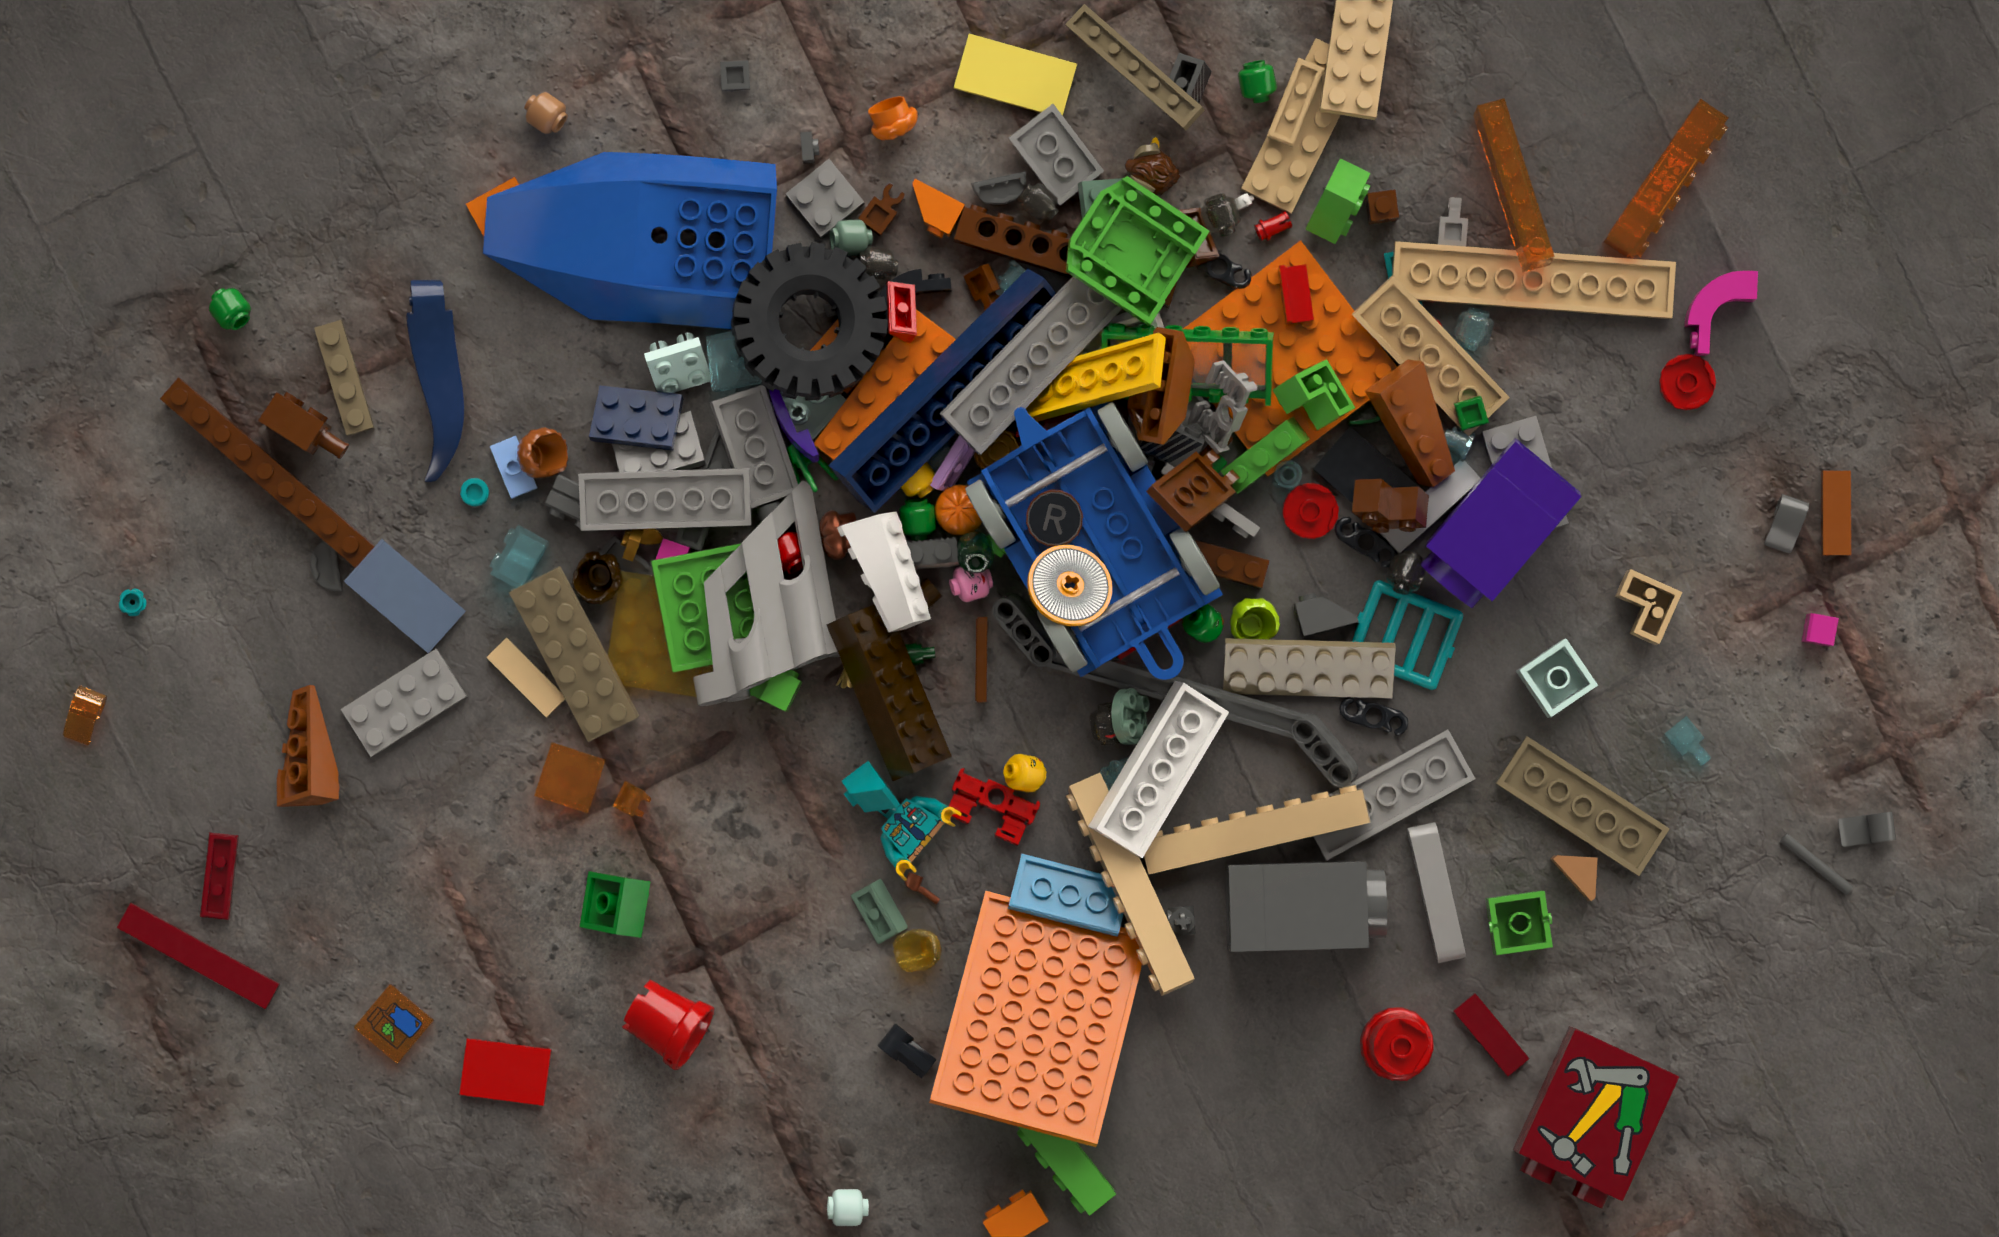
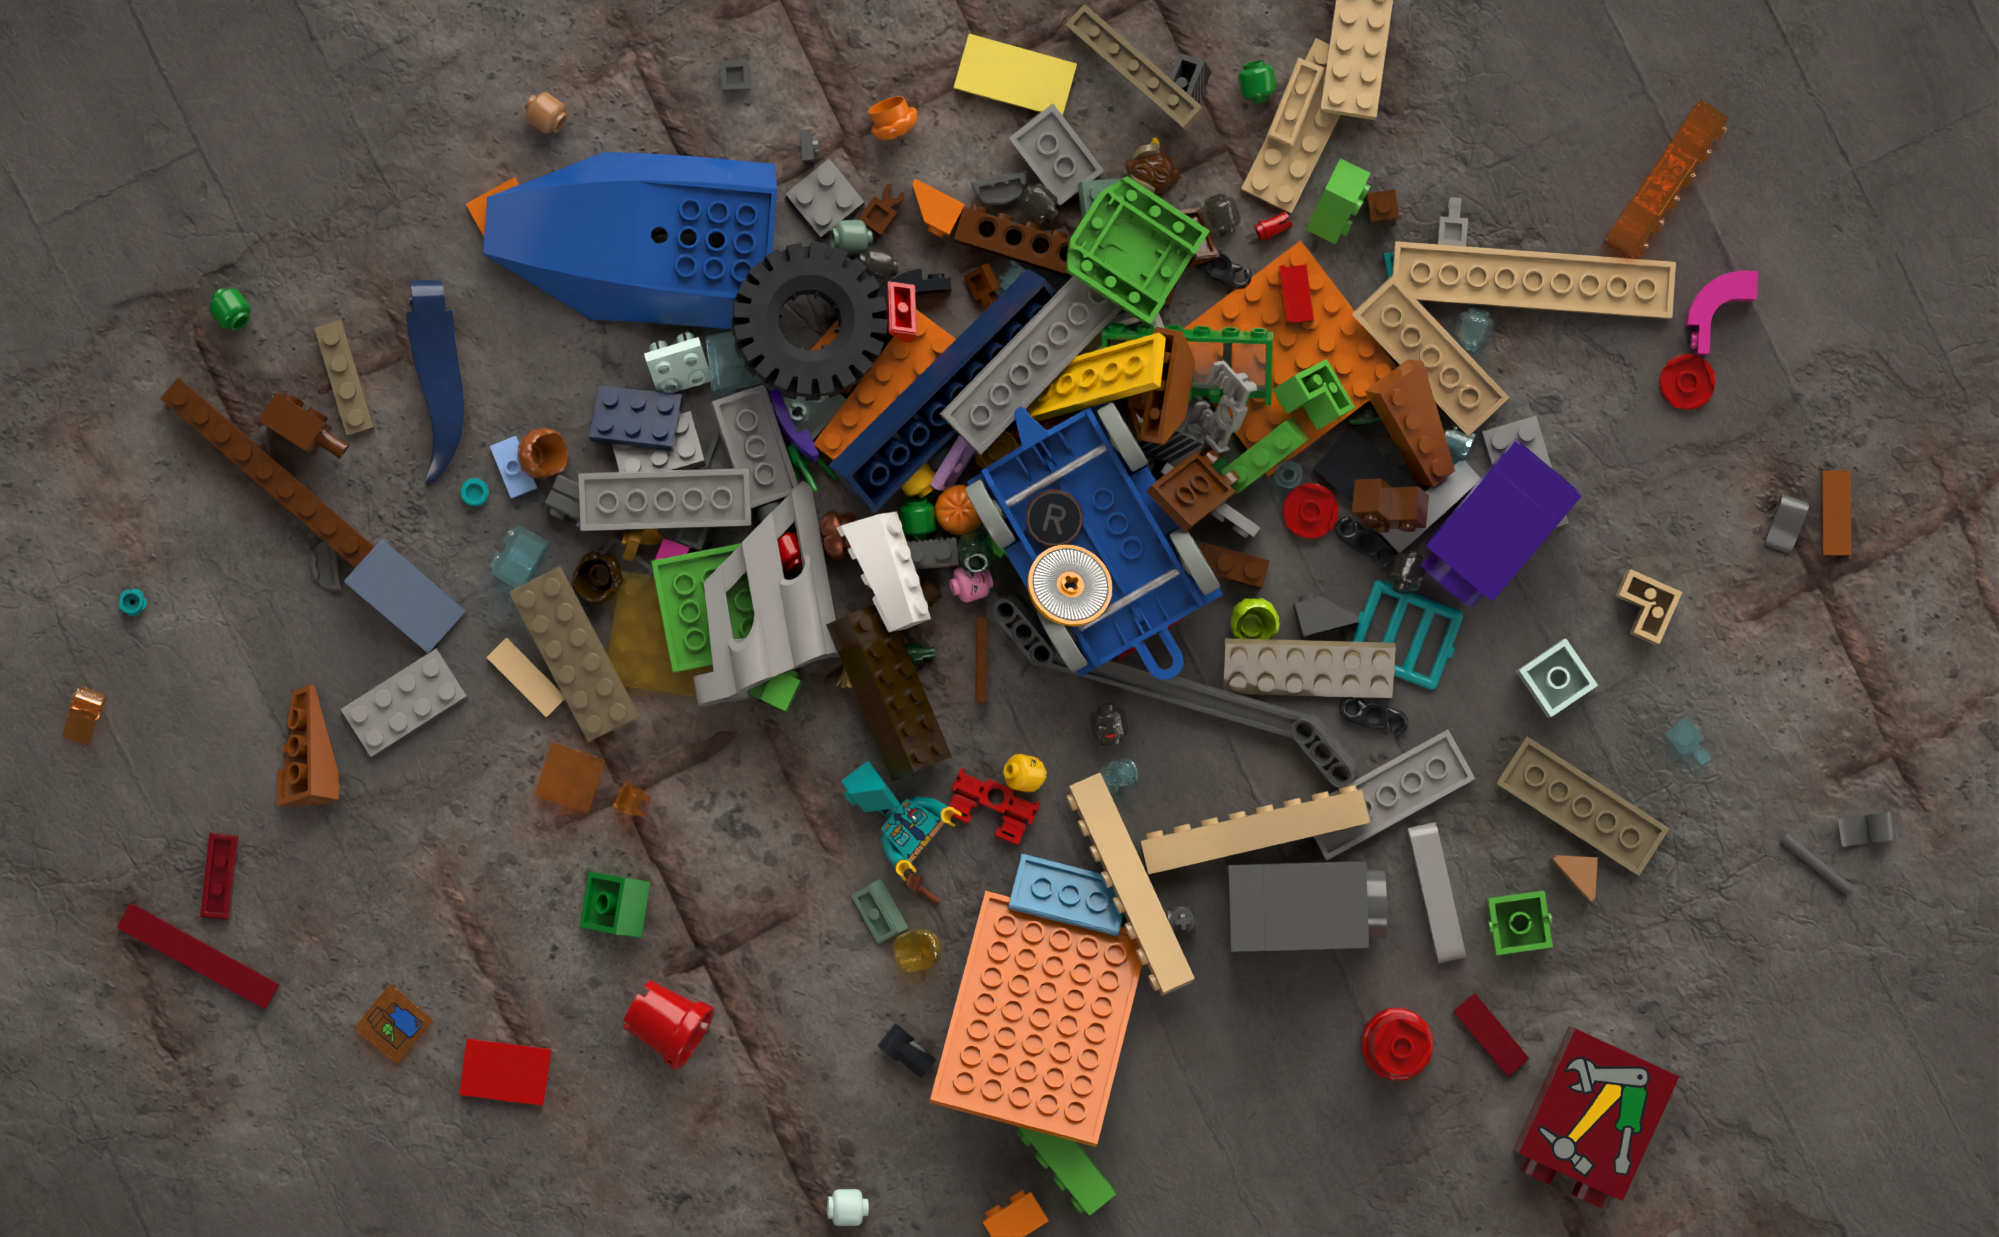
(1129, 715): sand green tile -> none
(1158, 768): white arch -> none
(1204, 624): green head -> none
(1244, 201): white piece -> none
(1471, 413): green tile -> none
(1513, 185): clear orange brick -> none
(1820, 629): dark pink piece -> none

